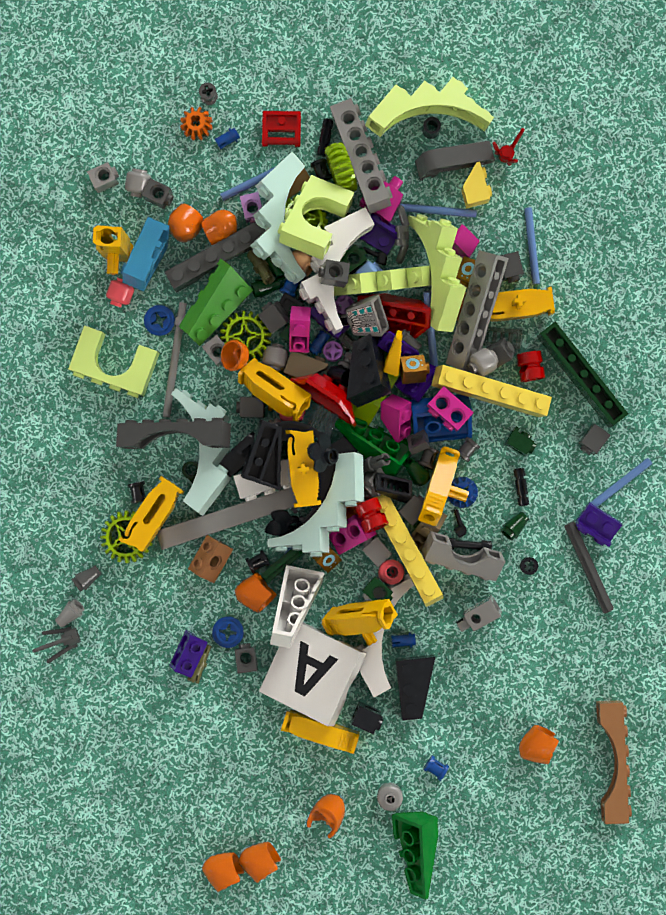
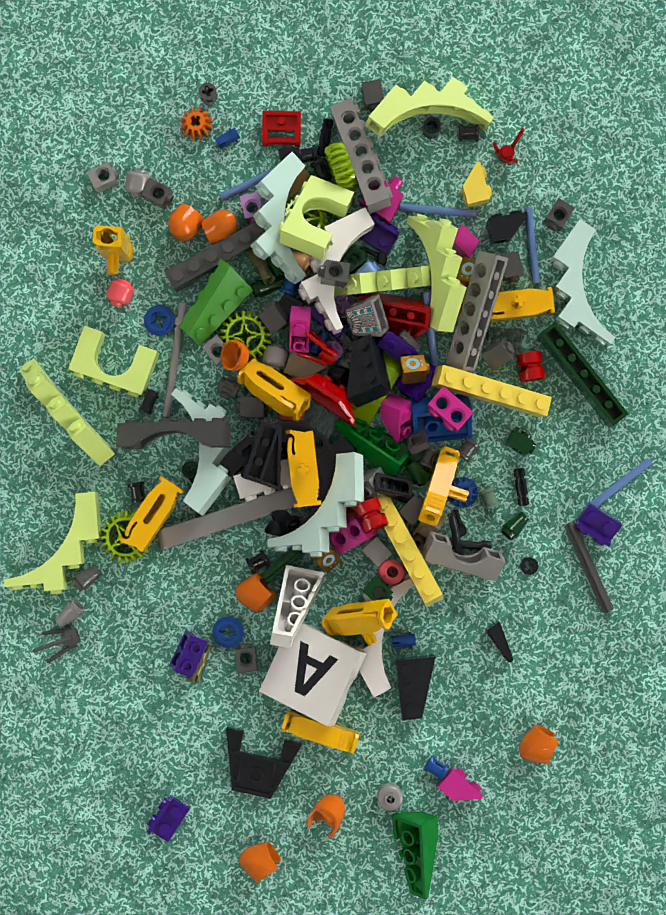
(52, 573): none -> yellowish green arch
(64, 413): none -> yellowish green arch
(146, 254): dark azure wedge -> none
(149, 401): none -> black pin
(169, 818): none -> dark purple bracket
(210, 559): medium nougat brick -> none
(222, 870): orange piece -> none
(228, 387): none -> dark grey gear
(257, 773): none -> black wing
(304, 155): none -> black connector
(322, 453): black plate -> none
(327, 354): none -> red plant
(367, 718): black brick -> none
(372, 94): none -> dark grey brick
(373, 463): dark grey pin -> none
(392, 361): yellow slope -> none
(402, 234): dark grey piece -> none
(453, 158): dark grey beam -> none
(455, 533): none -> black bar
(458, 787): none -> dark pink slope
(469, 132): none -> black bush
(483, 362): light grey head -> none
(486, 609): light grey torso -> none
(489, 498): none -> sand green bush
(498, 637): none -> black slope
(503, 228): none -> black slope
(559, 207): none -> dark grey brick
(570, 287): none -> light aqua arch
(593, 440): dark grey brick -> none
(615, 801): medium nougat arch -> none

